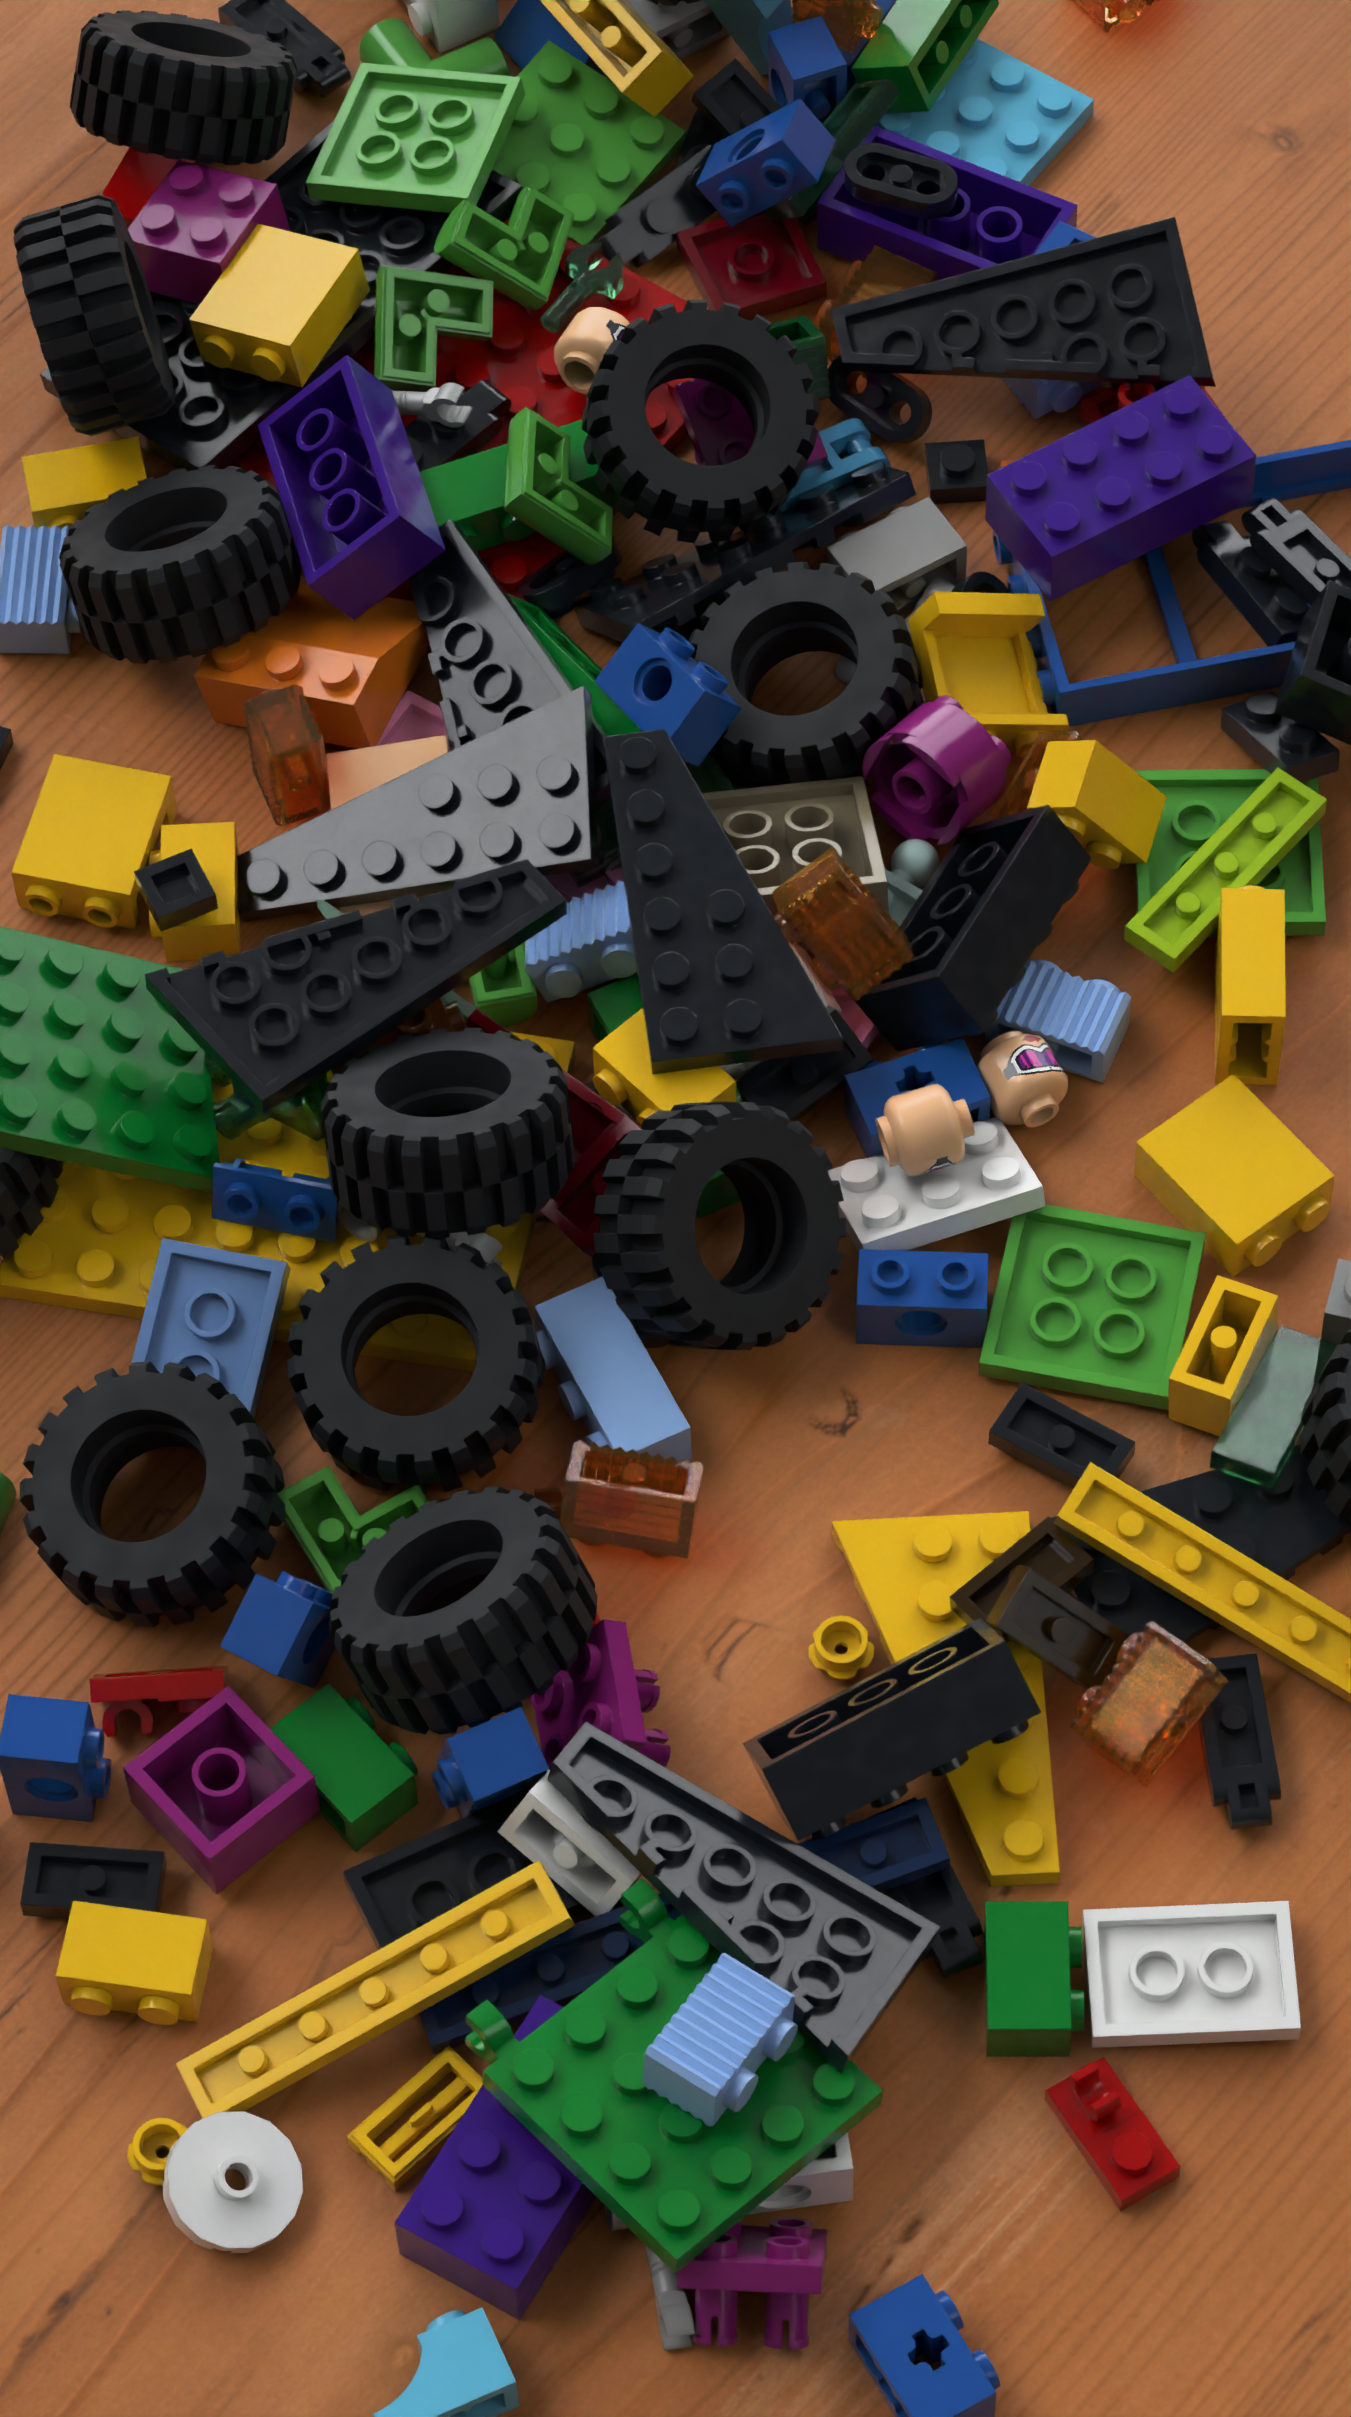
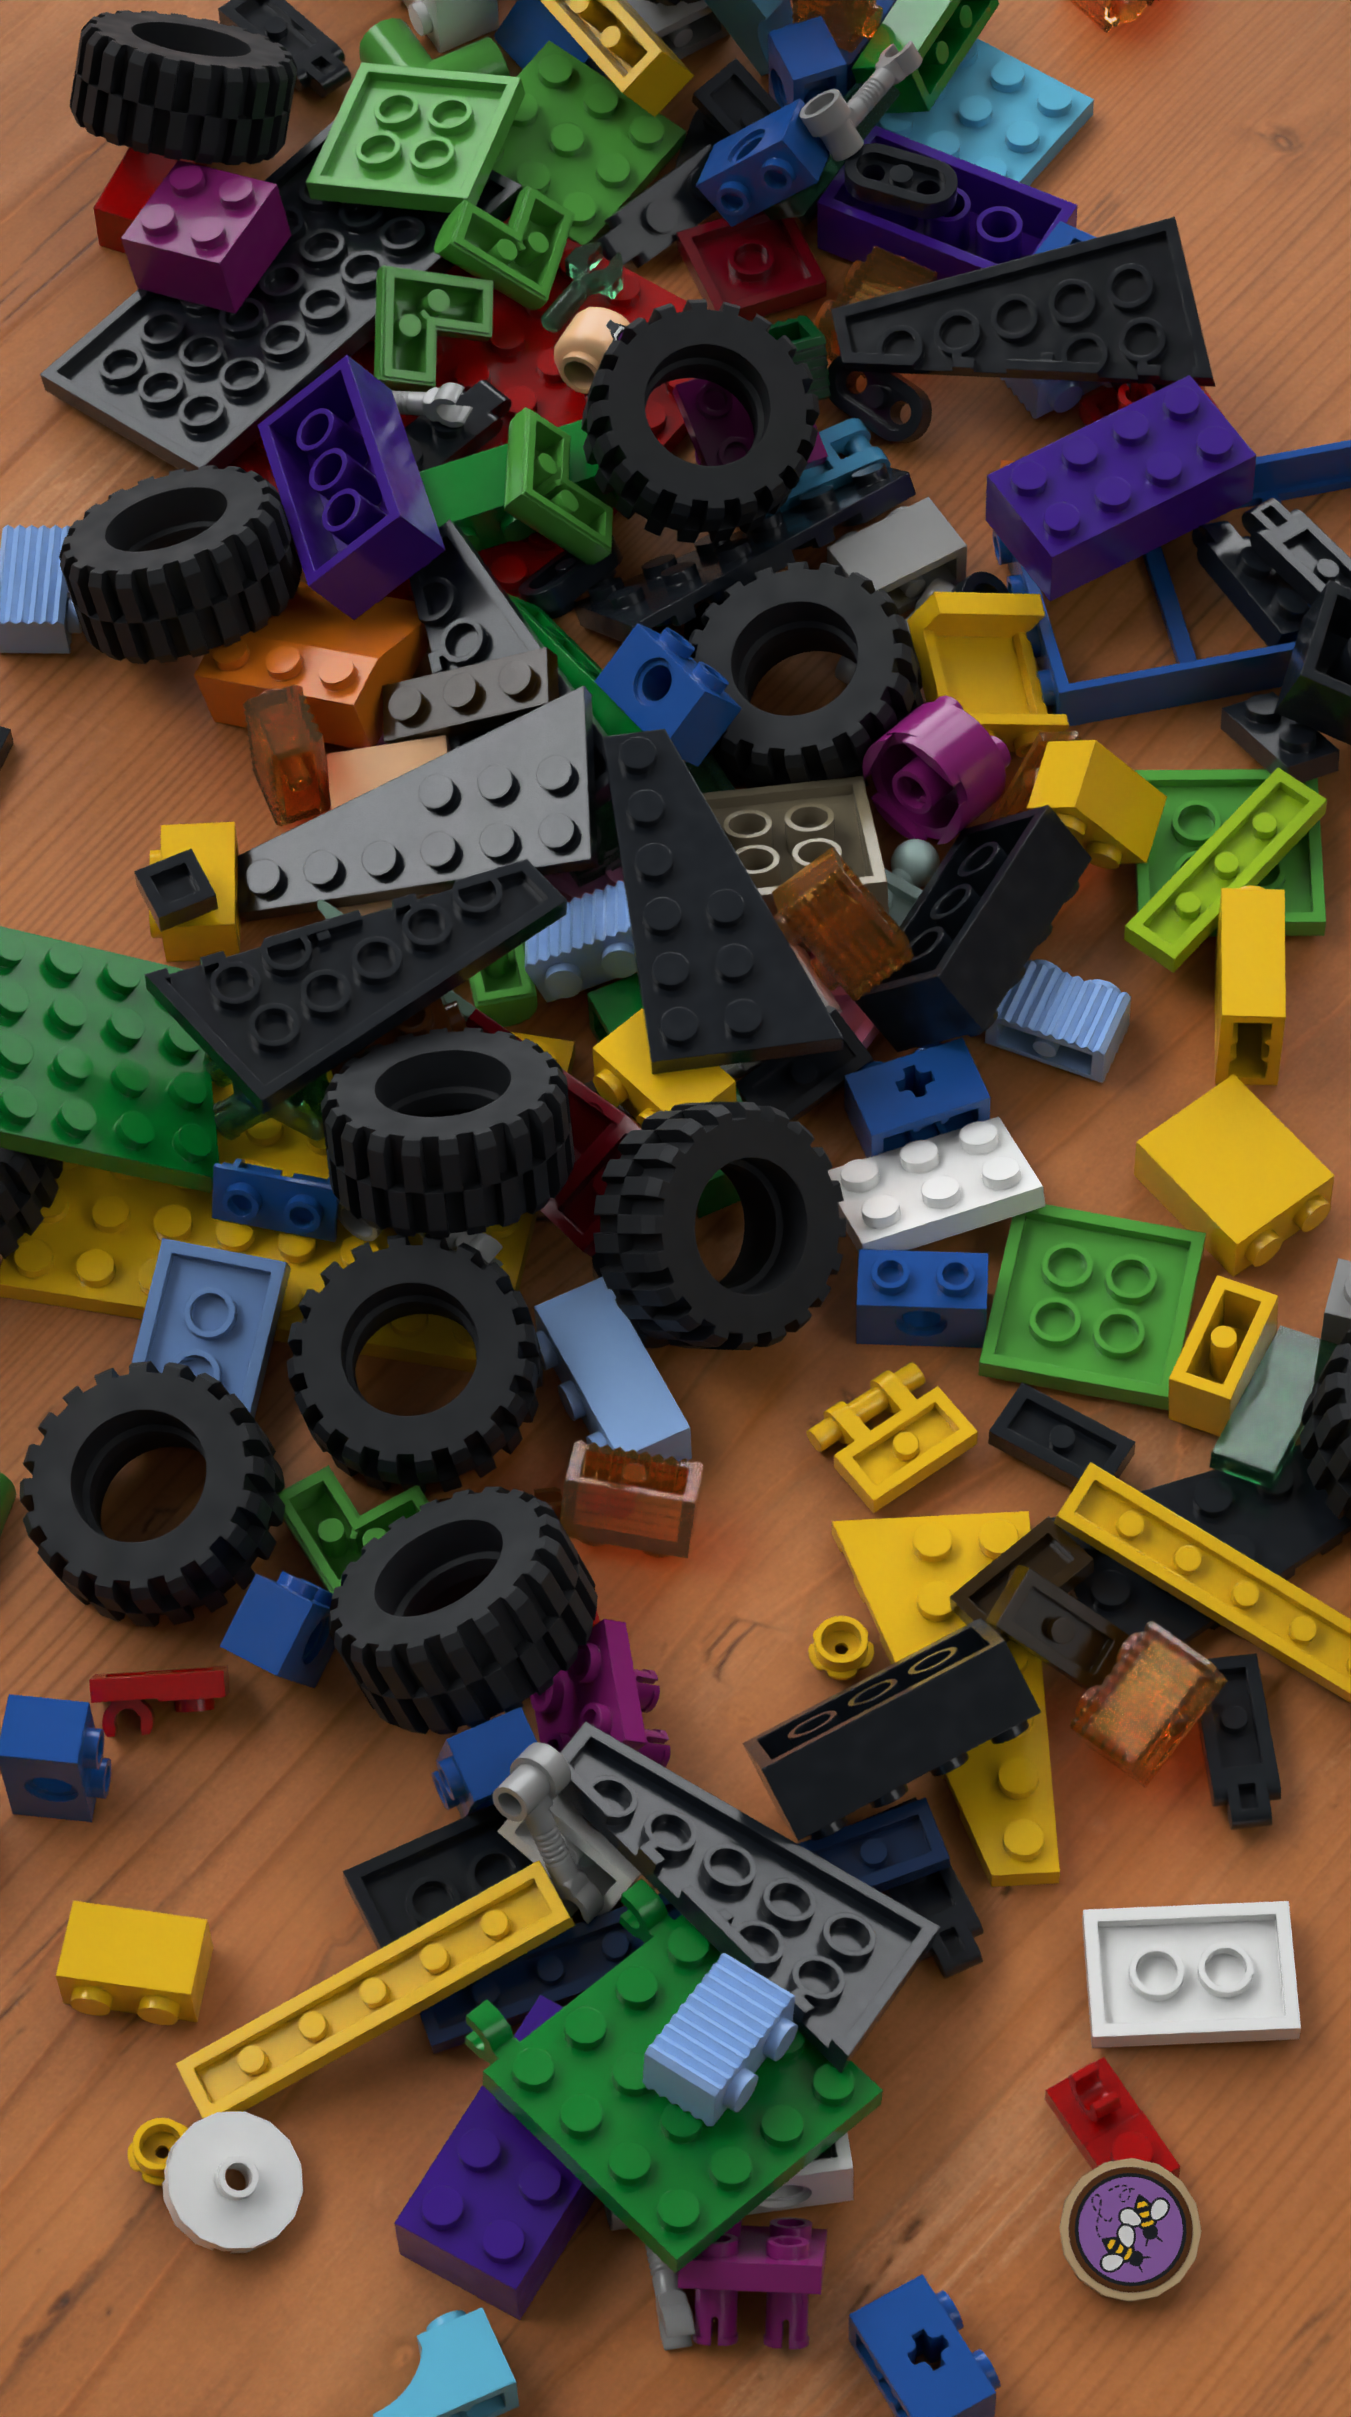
(75, 479): yellow brick -> none
(89, 838): yellow panel -> none
(91, 1875): black plate -> none
(94, 315): black tyre -> none
(222, 1789): magenta brick -> none
(279, 305): yellow brick -> none
(357, 1776): green brick -> none
(431, 2144): yellow tile -> none
(470, 697): none -> plate
(528, 1795): none -> light grey brick
(836, 121): none -> light grey brick
(902, 1449): none -> yellow plate
(924, 1130): light nougat head -> none
(956, 471): black plate -> none
(1022, 1079): light nougat head -> none
(1029, 1979): green brick -> none
(1130, 2229): none -> tile

